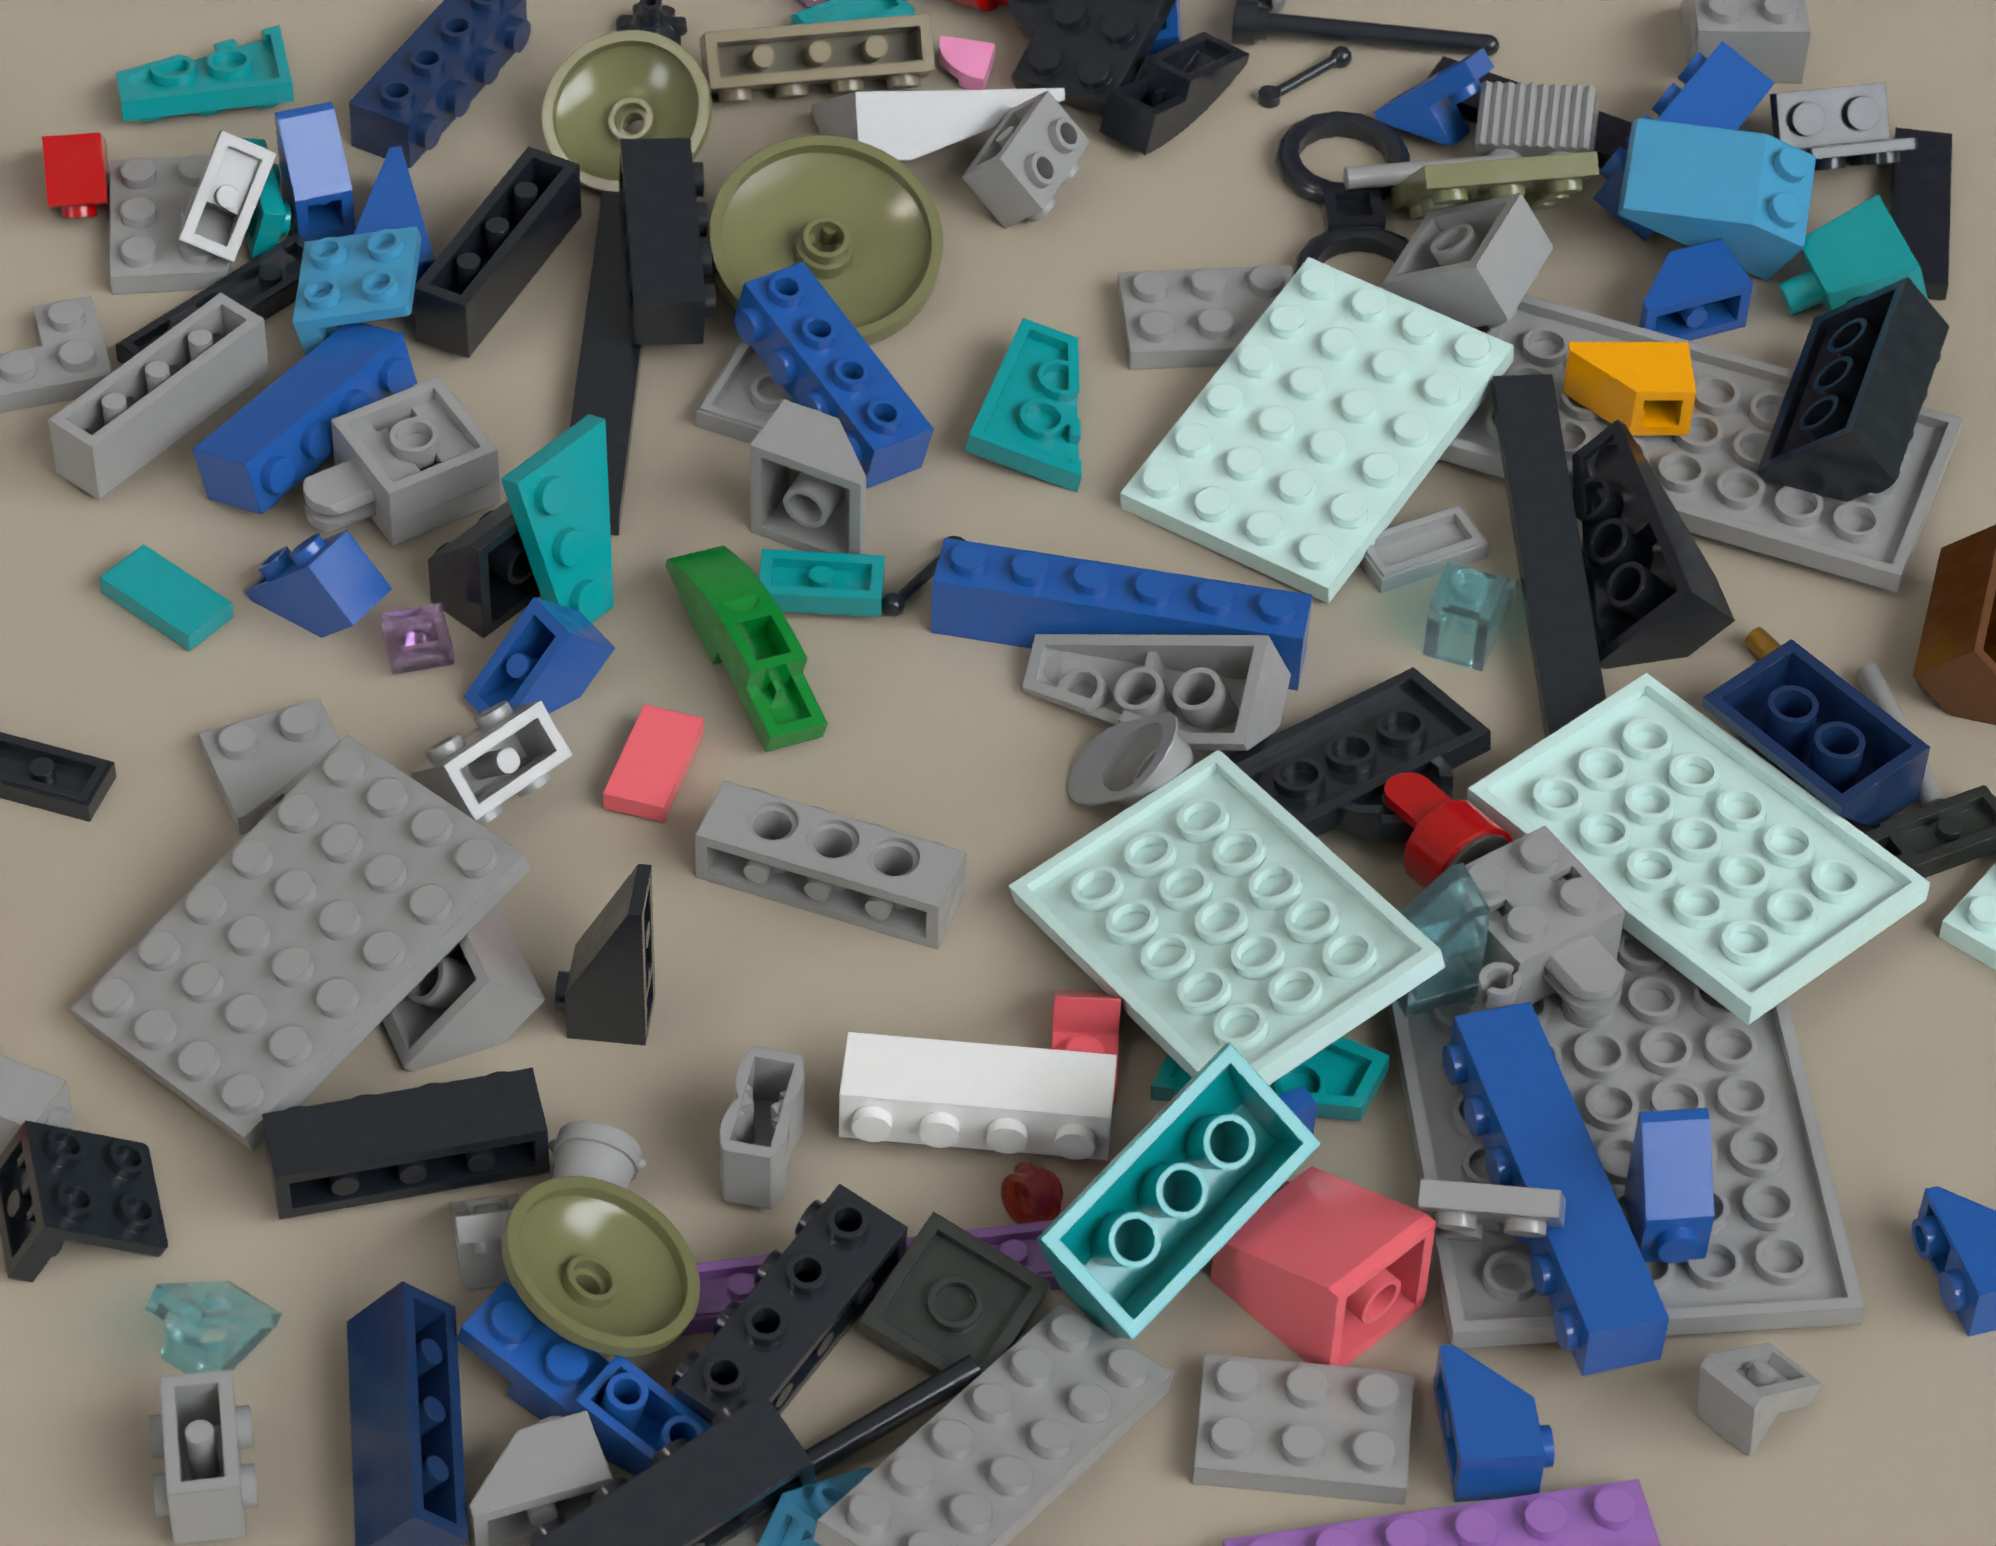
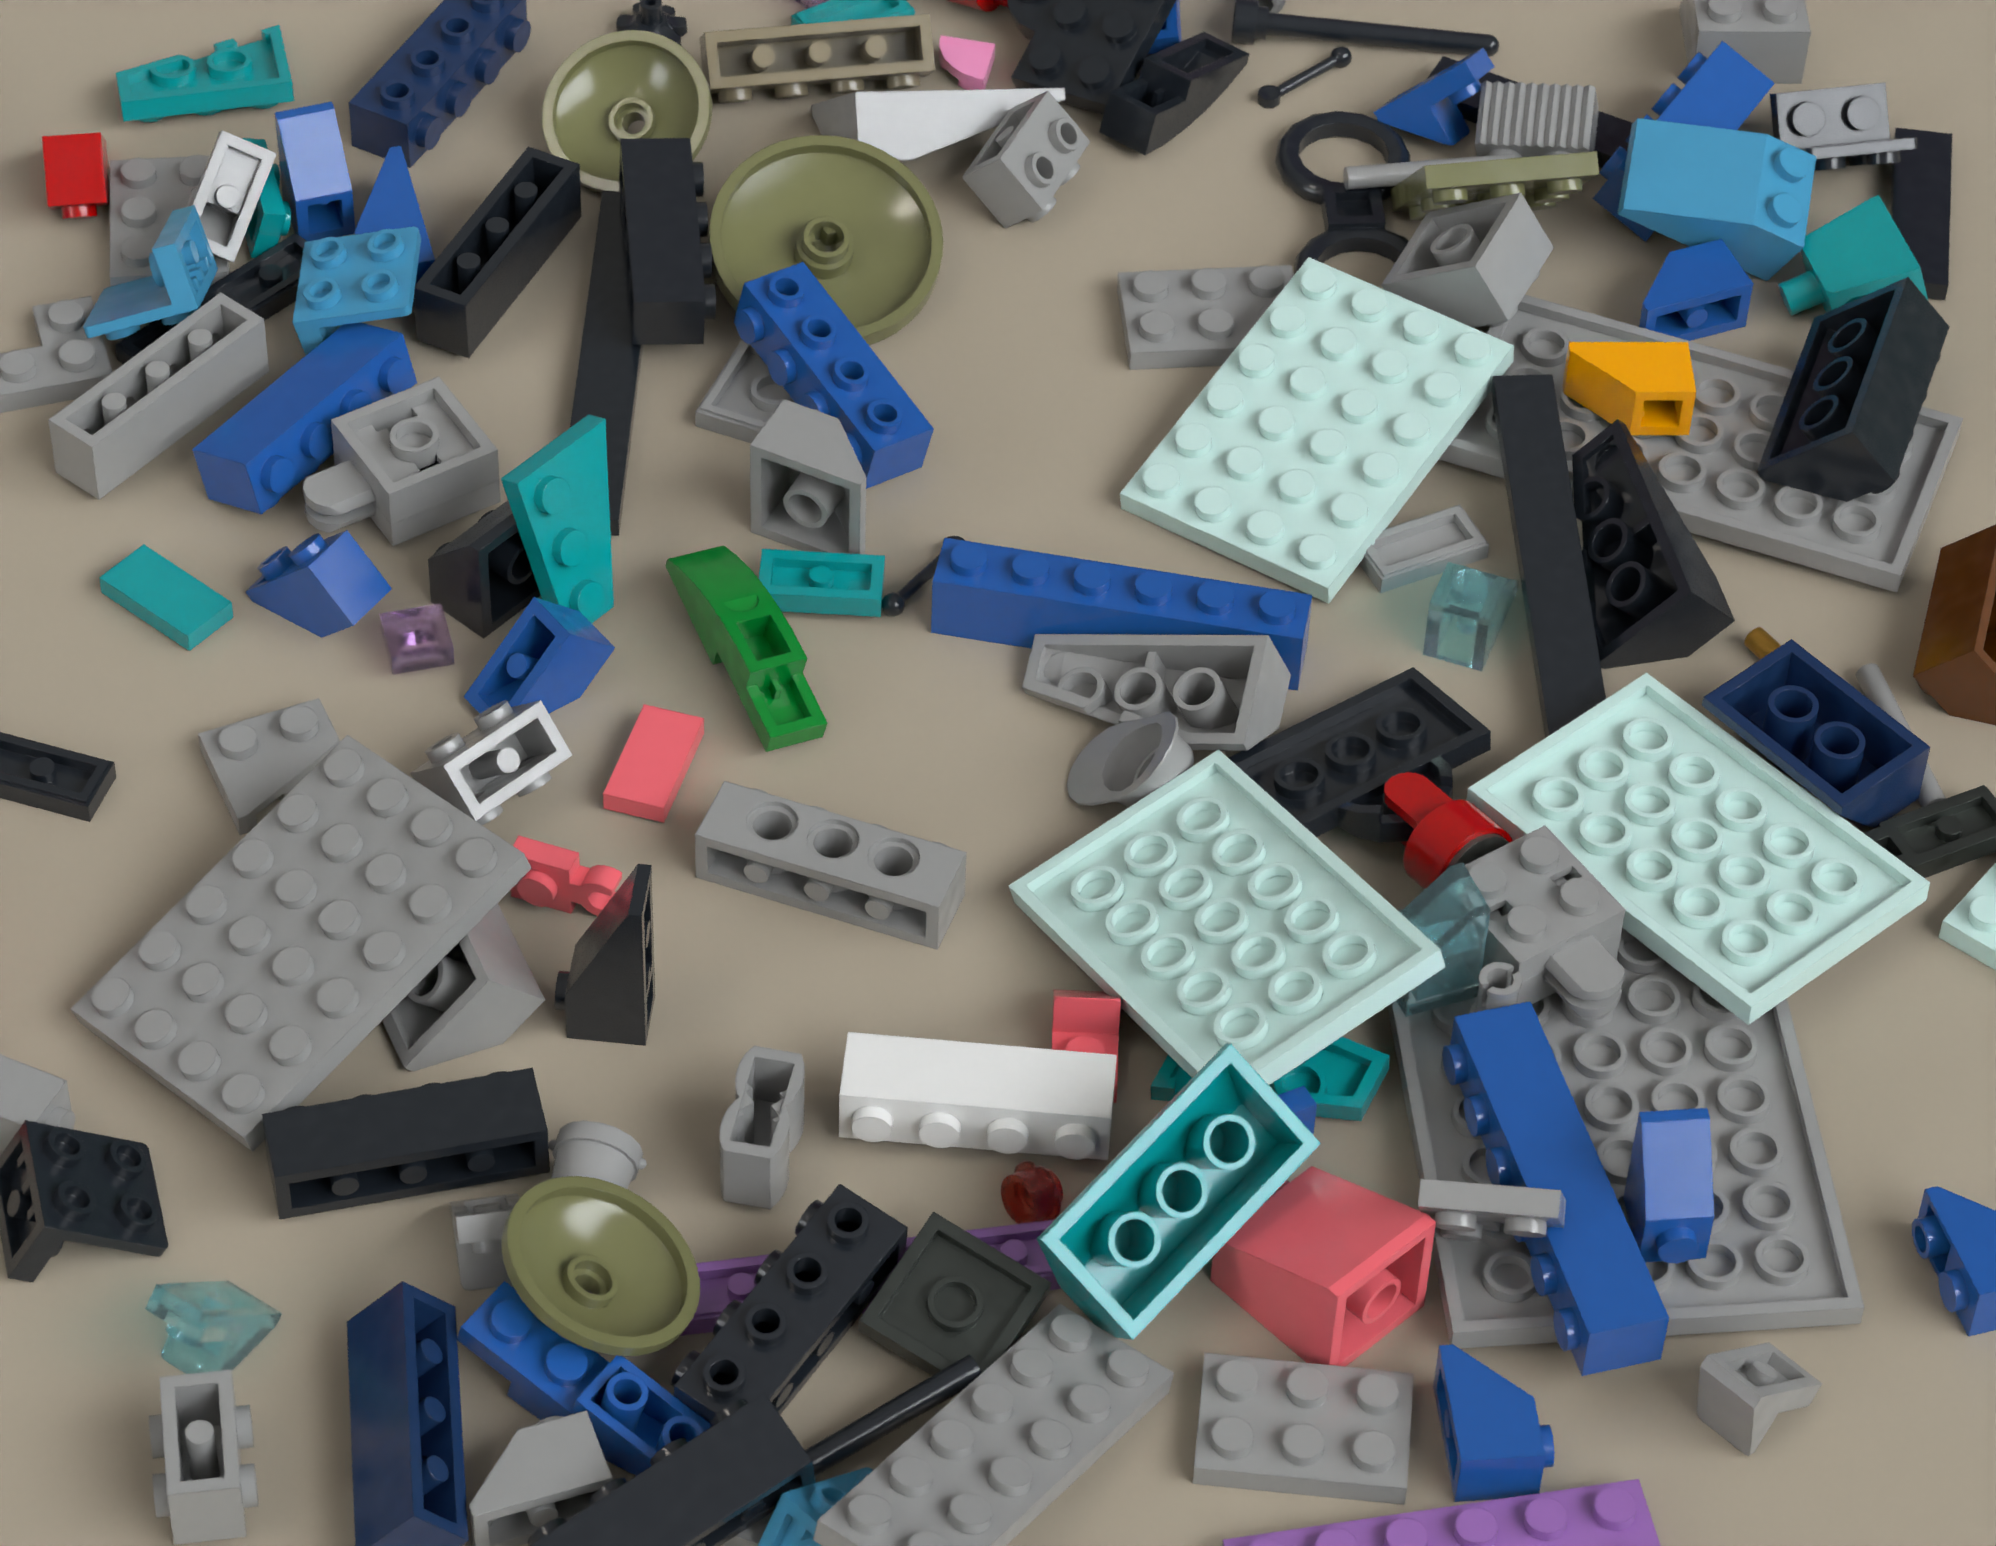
(179, 281): none -> dark azure bracket
(561, 881): none -> coral plate
(1032, 408): teal wing -> none

